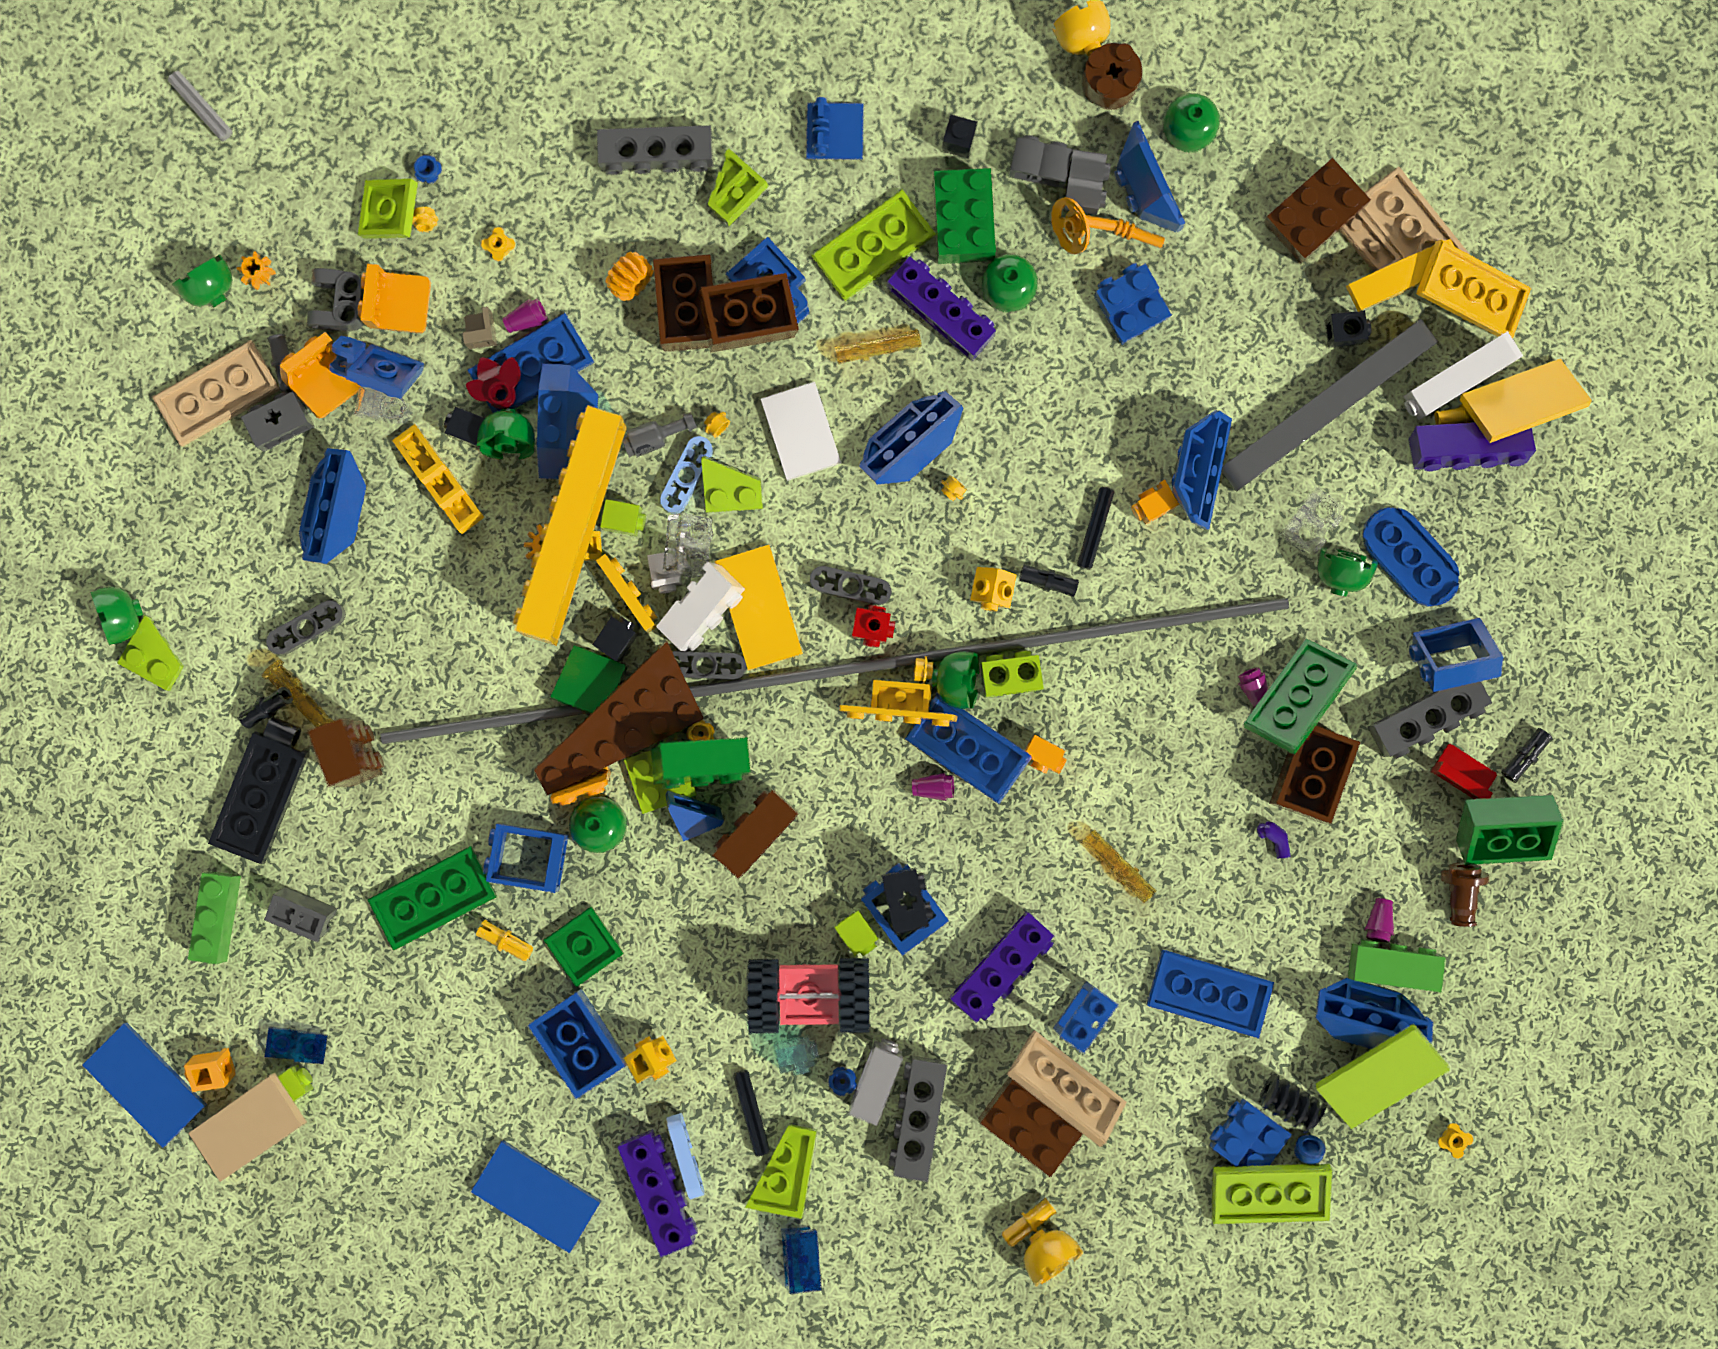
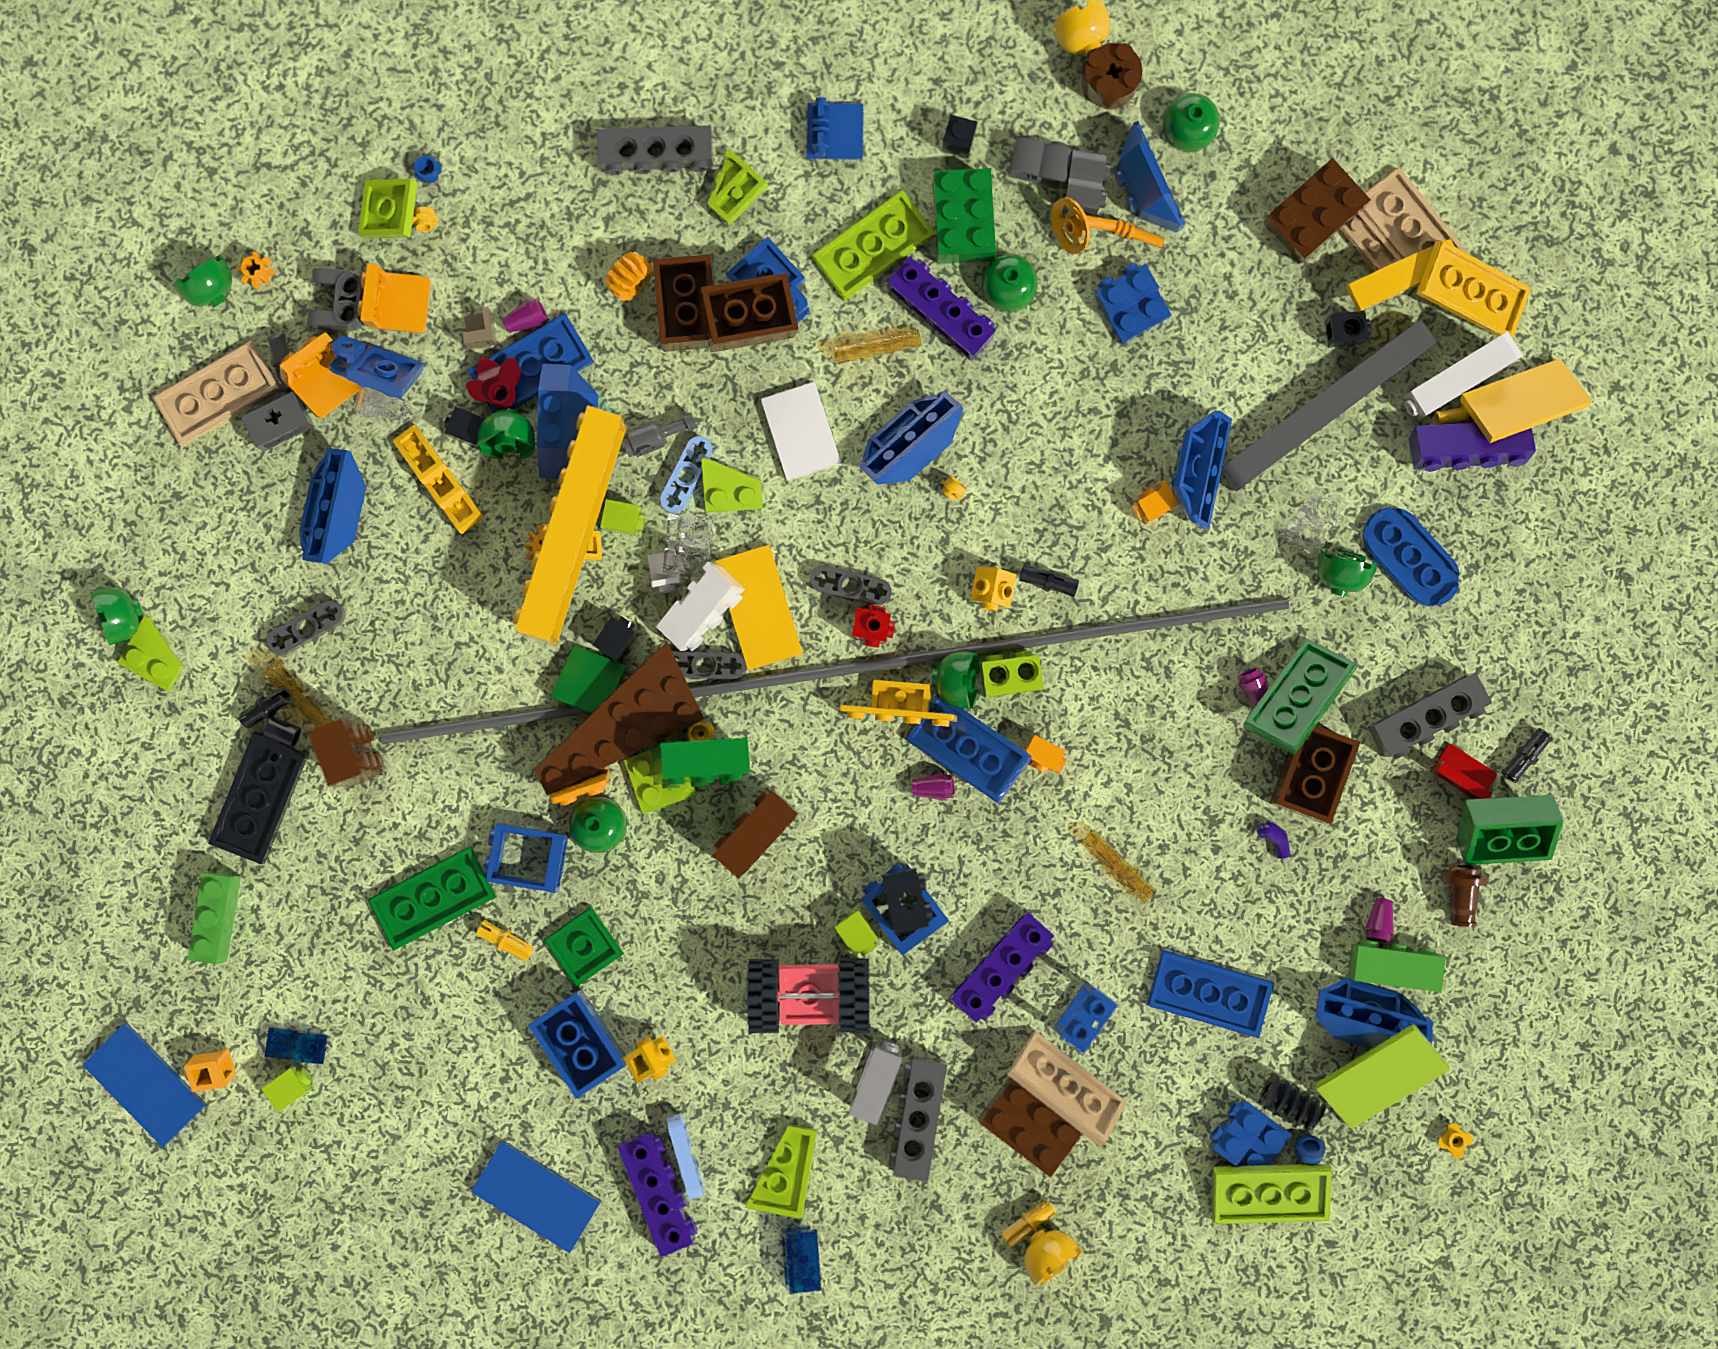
(200, 106): light grey axle -> none
(247, 1127): tan tile -> none
(300, 914): dark grey hinge -> none
(490, 244): yellow plate -> none
(628, 592): yellow plate -> none
(692, 816): blue slope -> none
(716, 423): yellow plate -> none
(751, 1113): black axle -> none
(796, 1054): clear light blue brick -> none
(842, 1073): blue plate -> none
(922, 669): yellow plate -> none
(1095, 528): black axle -> none
(1453, 636): blue window -> none

